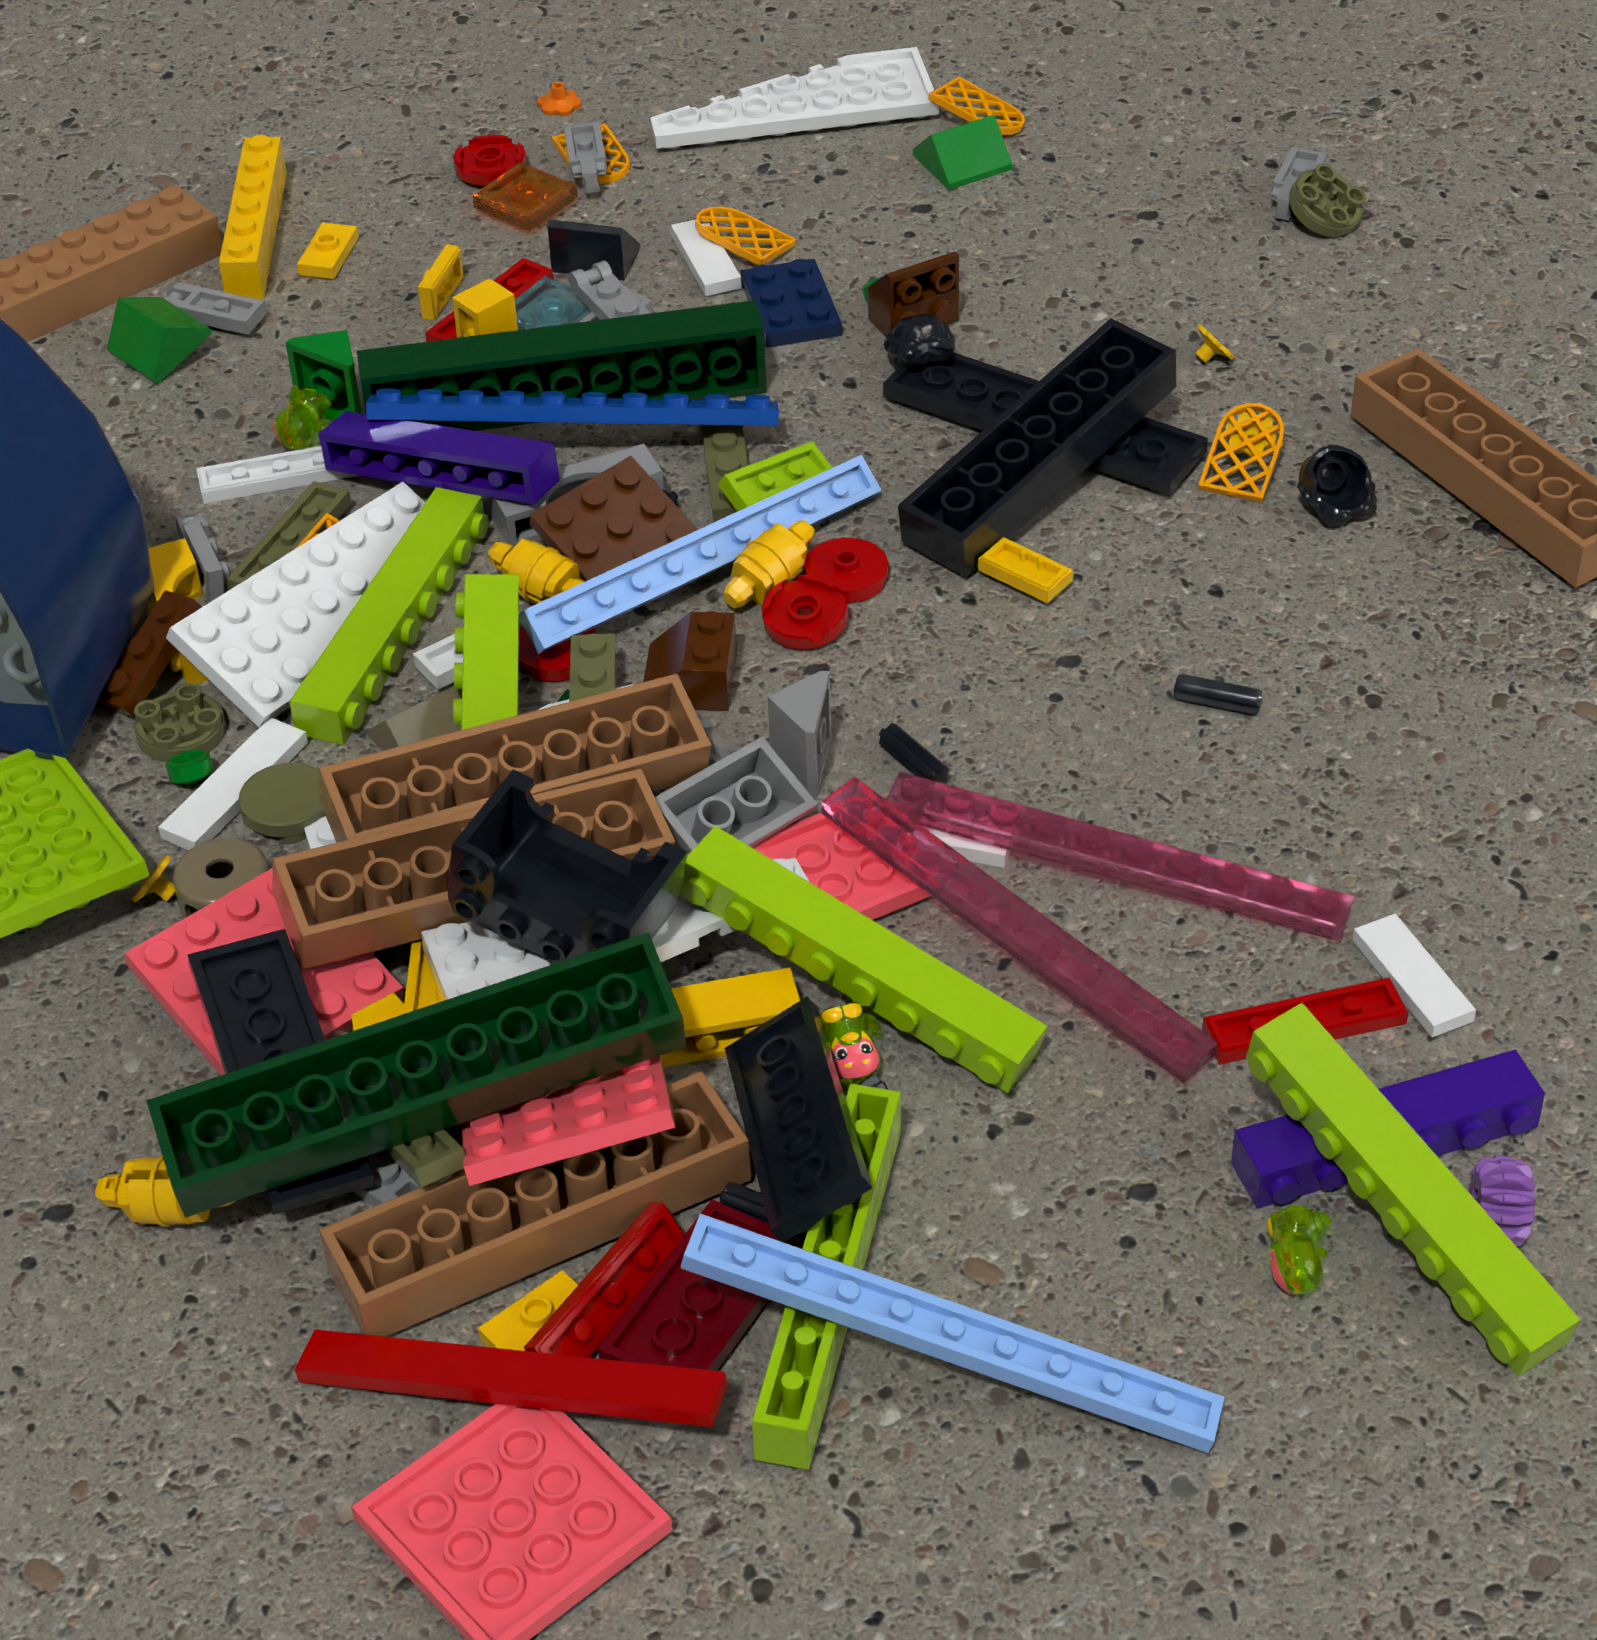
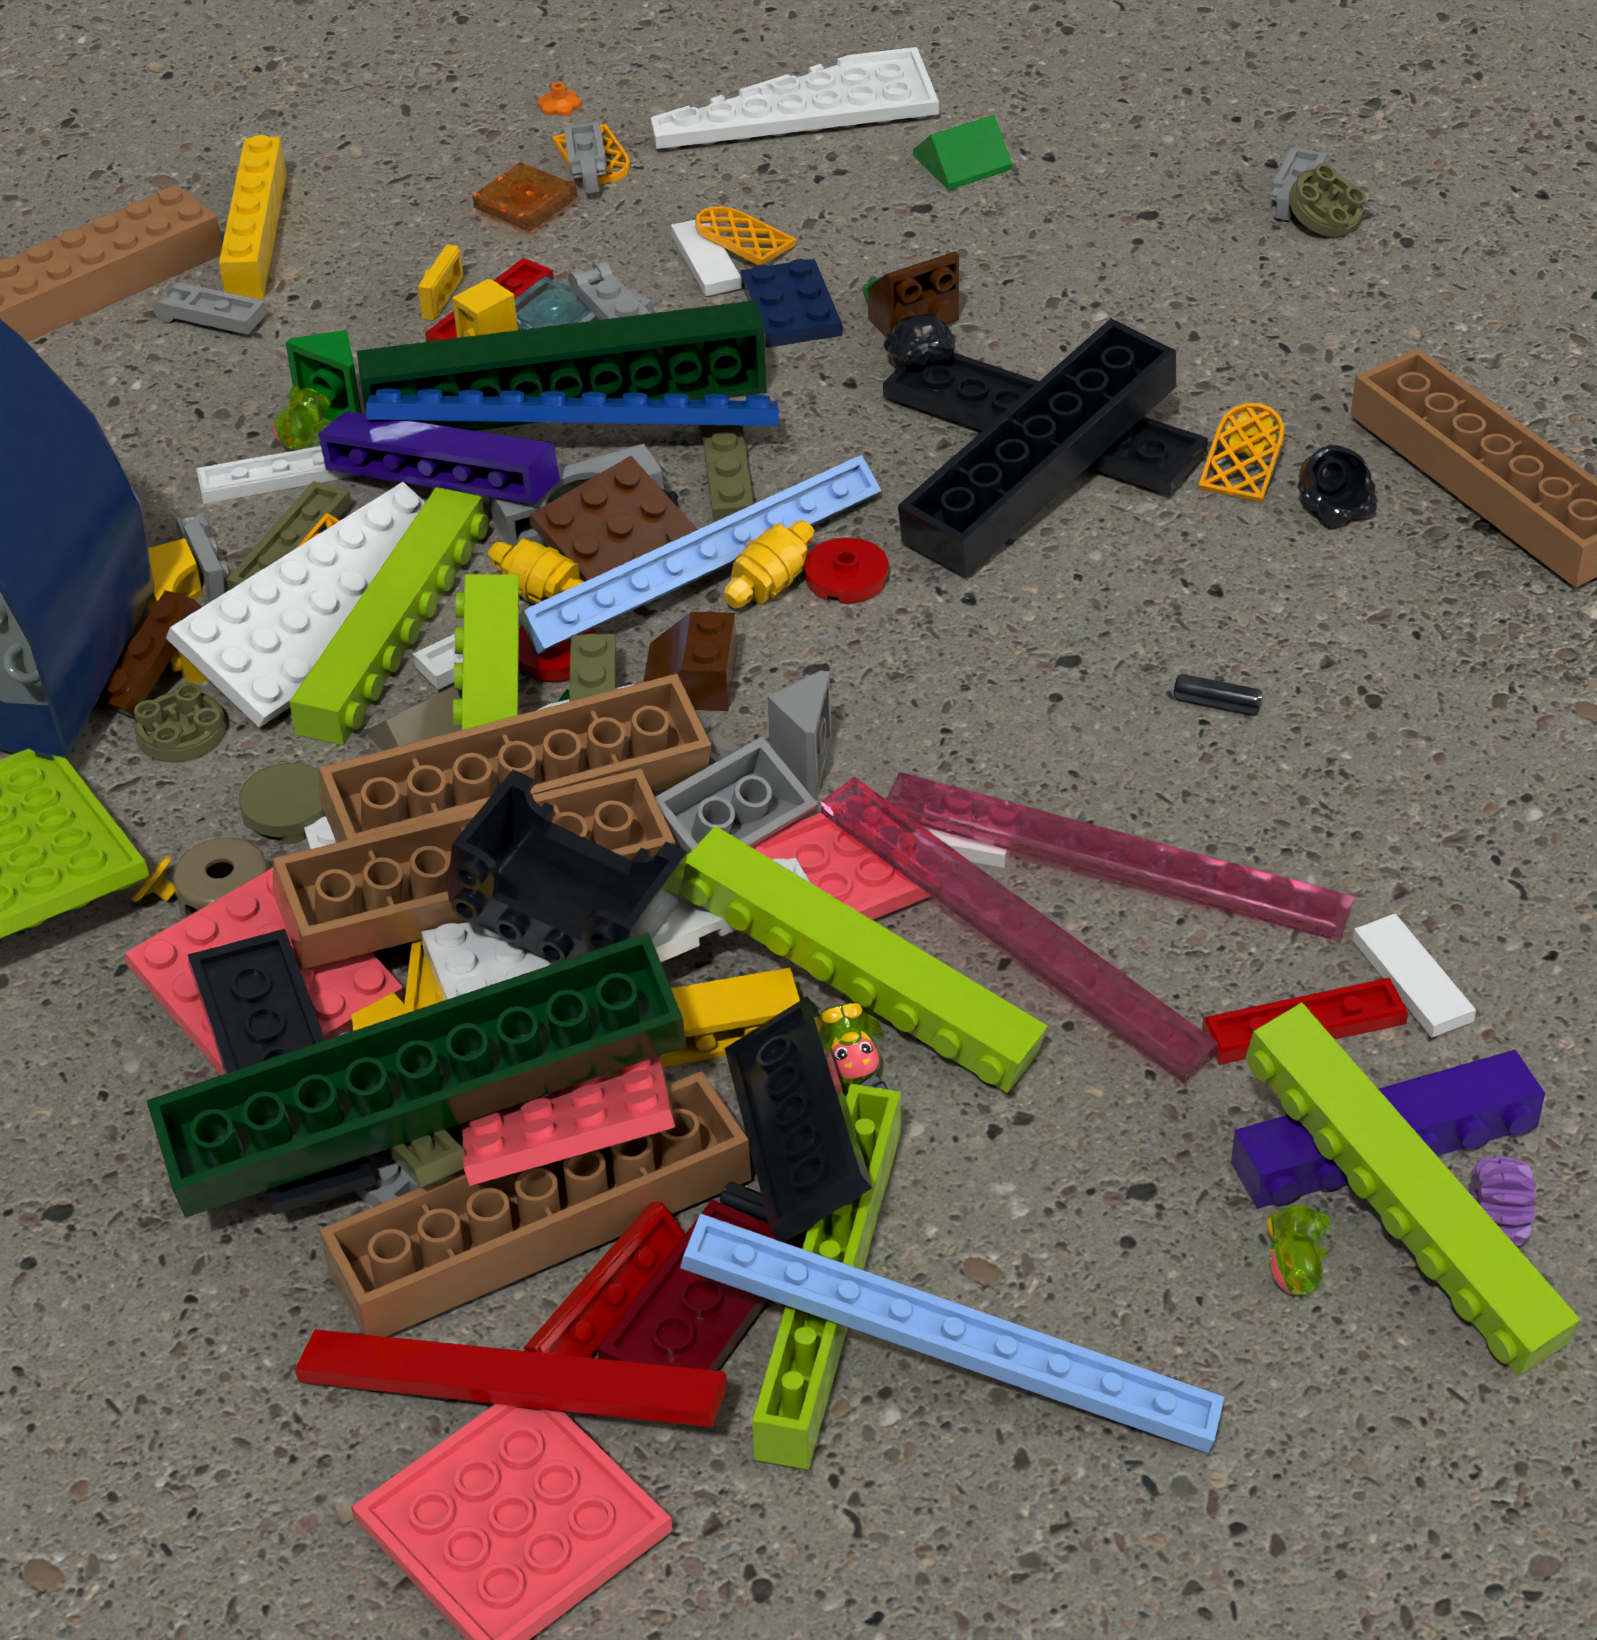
(145, 1194): yellow piece -> none
(153, 335): green slope -> none
(189, 766): green tile -> none
(218, 797): white tile -> none
(327, 250): yellow plate -> none
(487, 158): red plate -> none
(526, 1316): yellow plate -> none
(582, 245): black slope -> none
(773, 475): lime plate -> none
(805, 612): red plate -> none
(912, 754): black axle -> none
(985, 99): light orange window -> none
(1025, 570): yellow plate -> none
(1211, 346): yellow plant -> none

